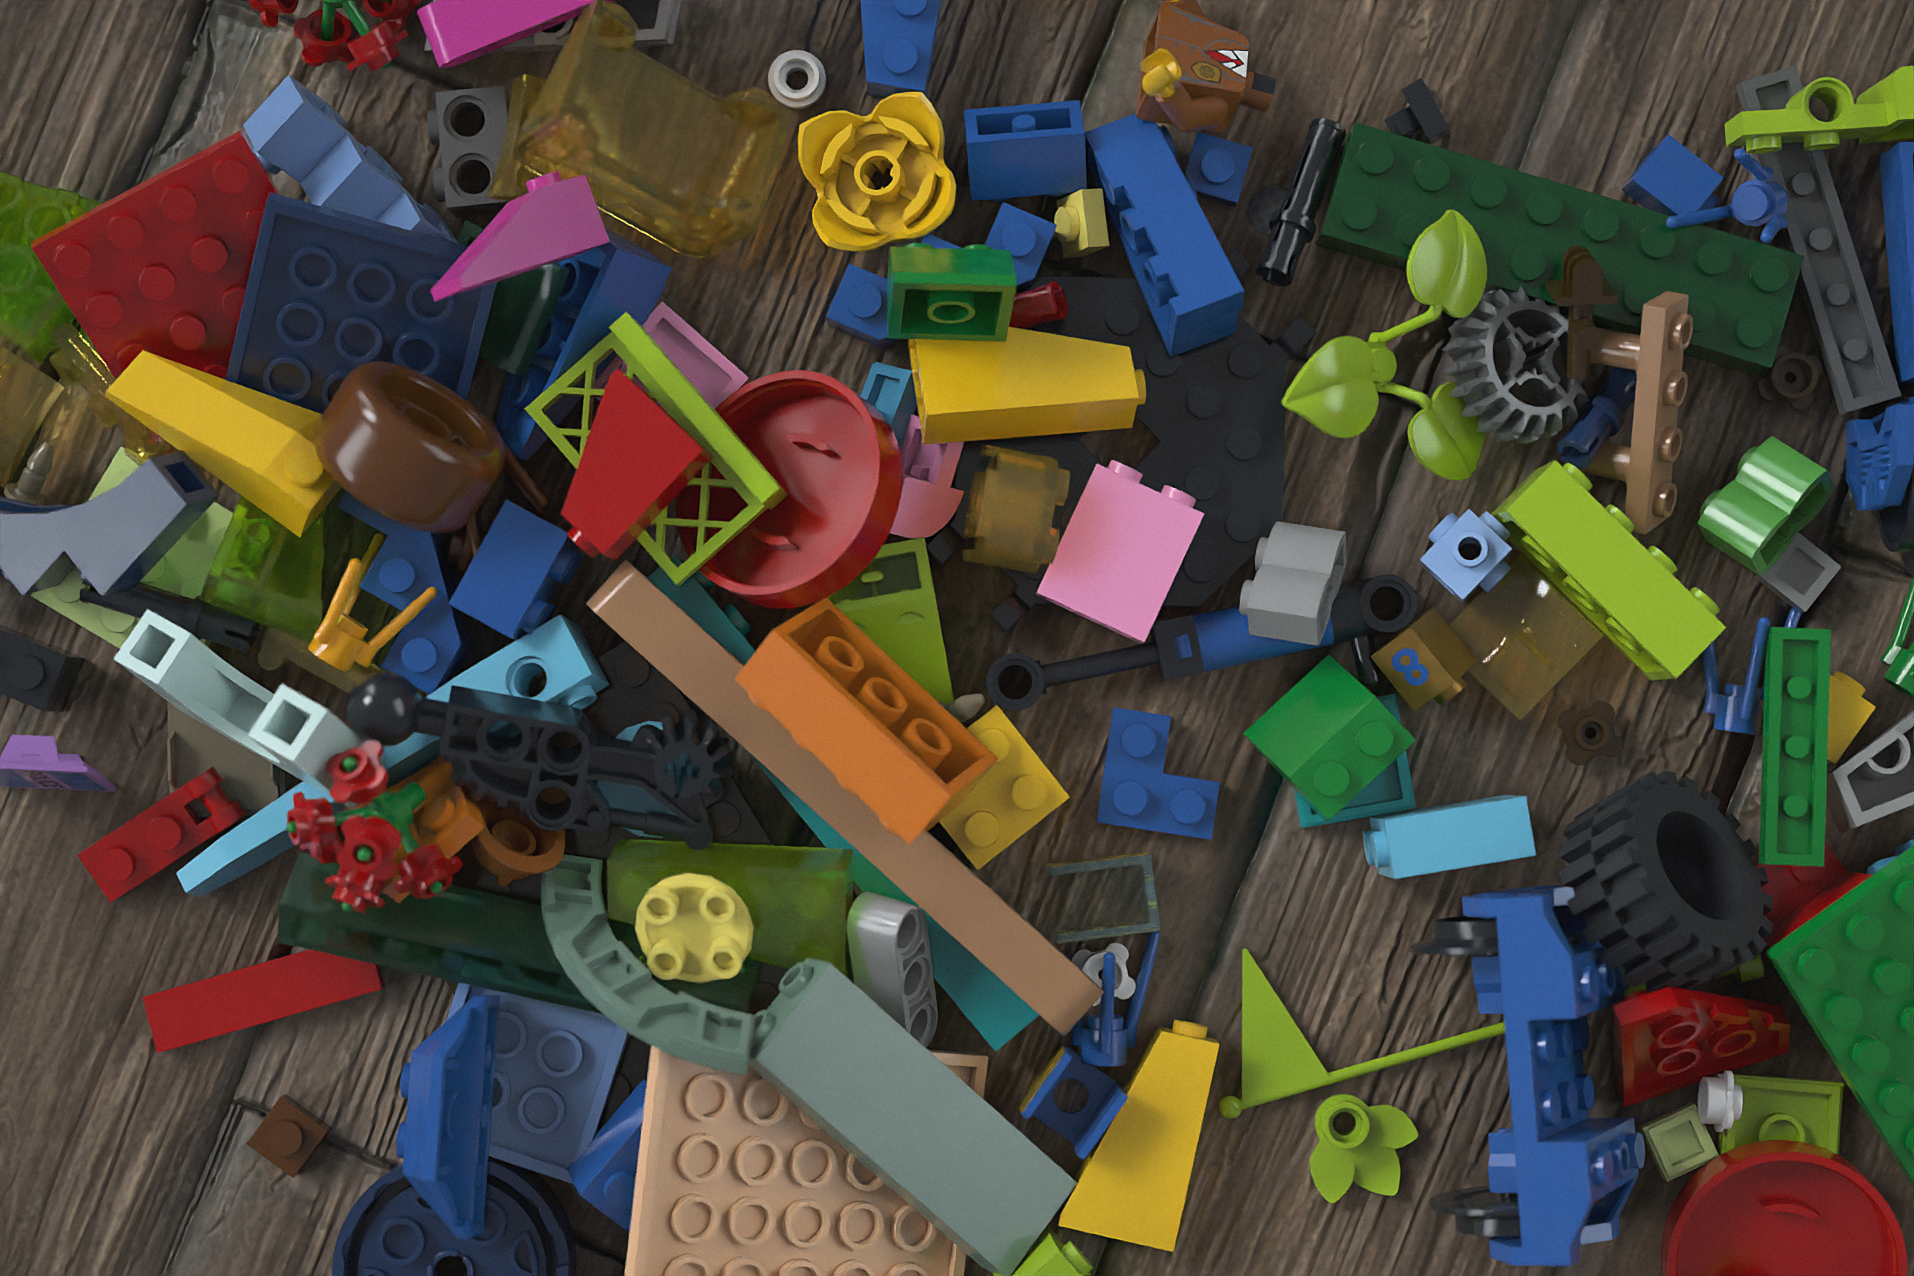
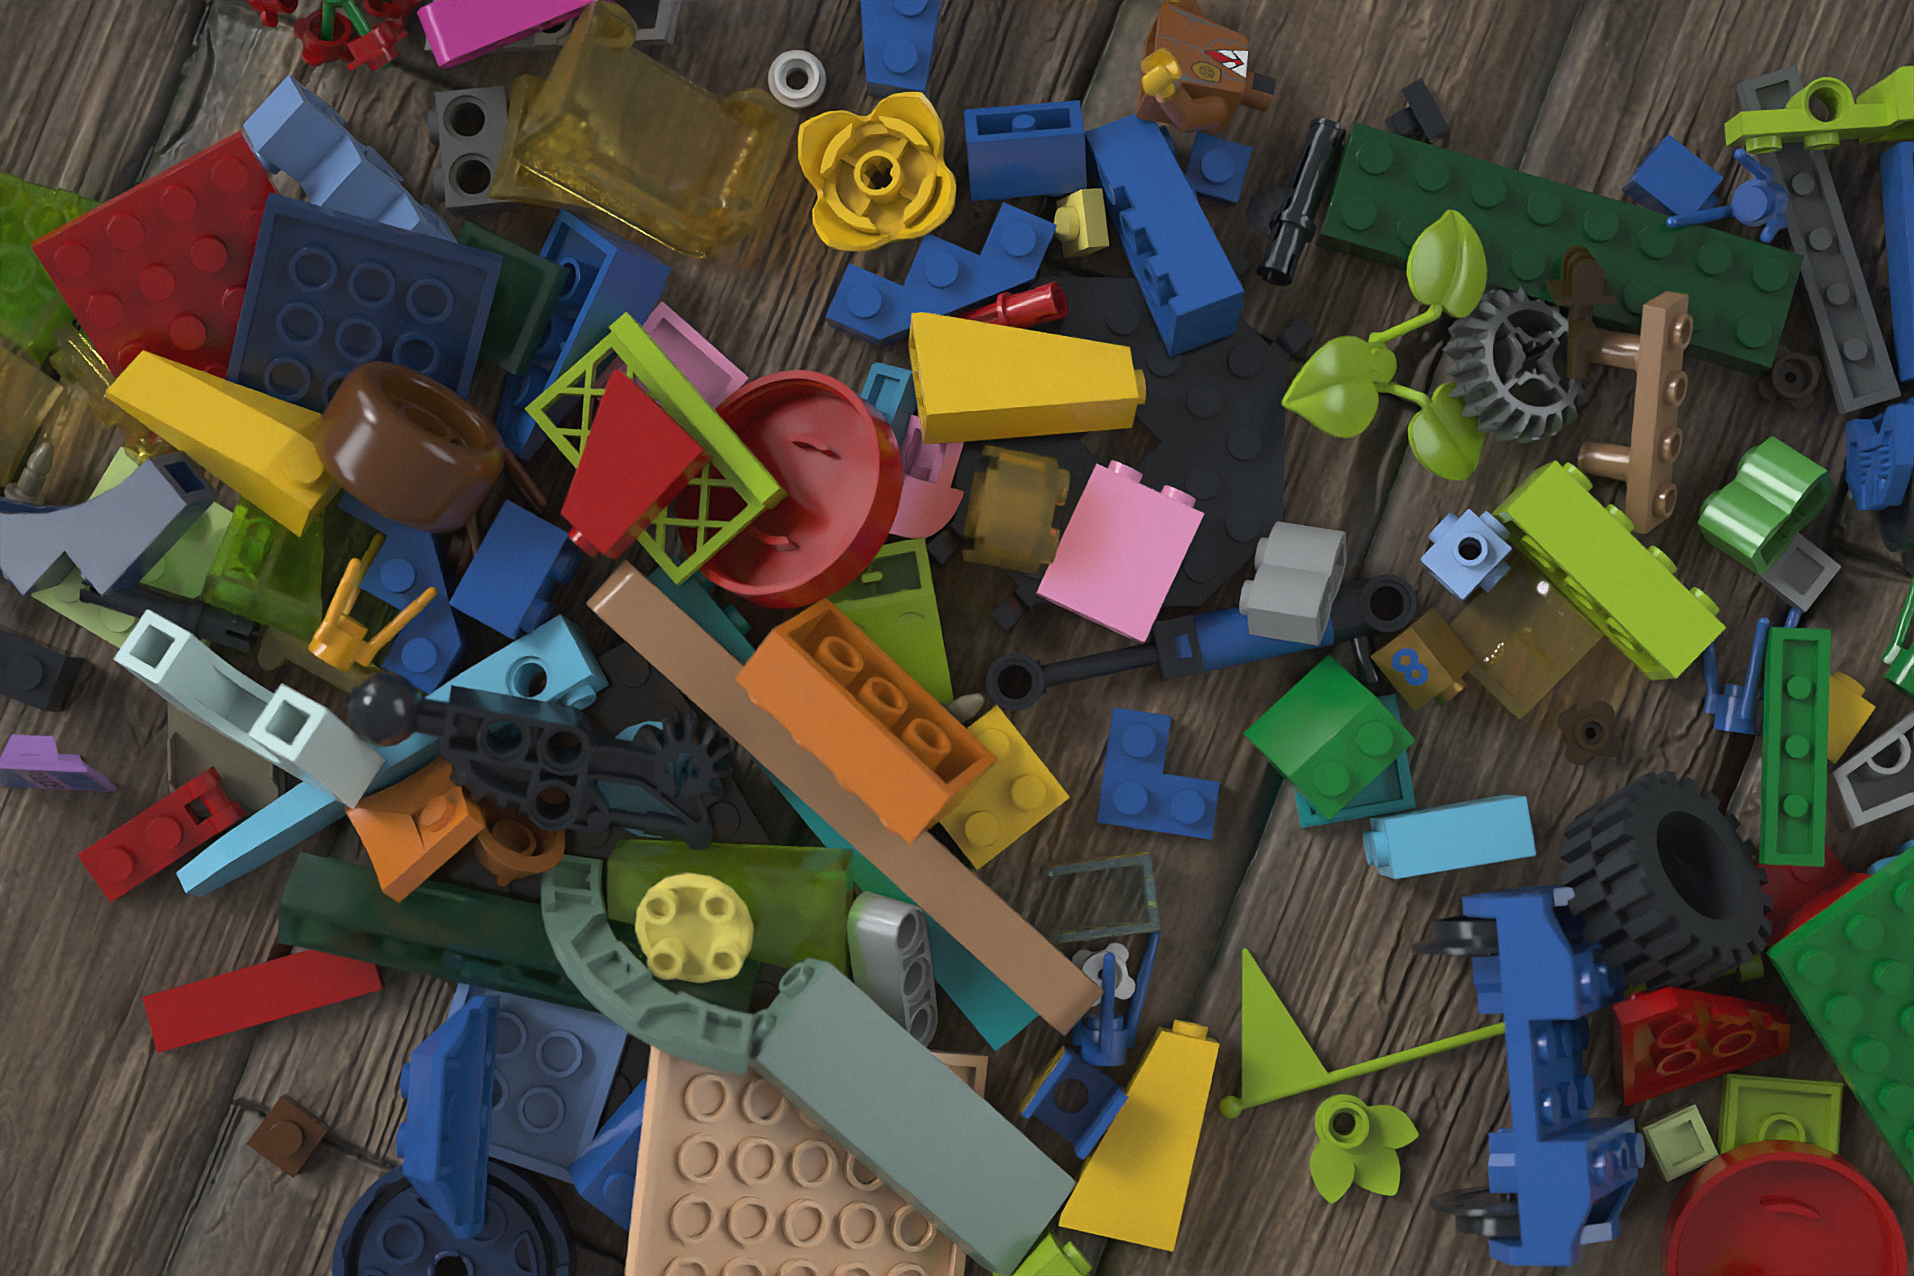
(368, 836): red plant -> none
(530, 232): dark pink slope -> none
(949, 293): green slope -> none
(1599, 418): dark blue pin -> none
(1719, 1101): white plate -> none

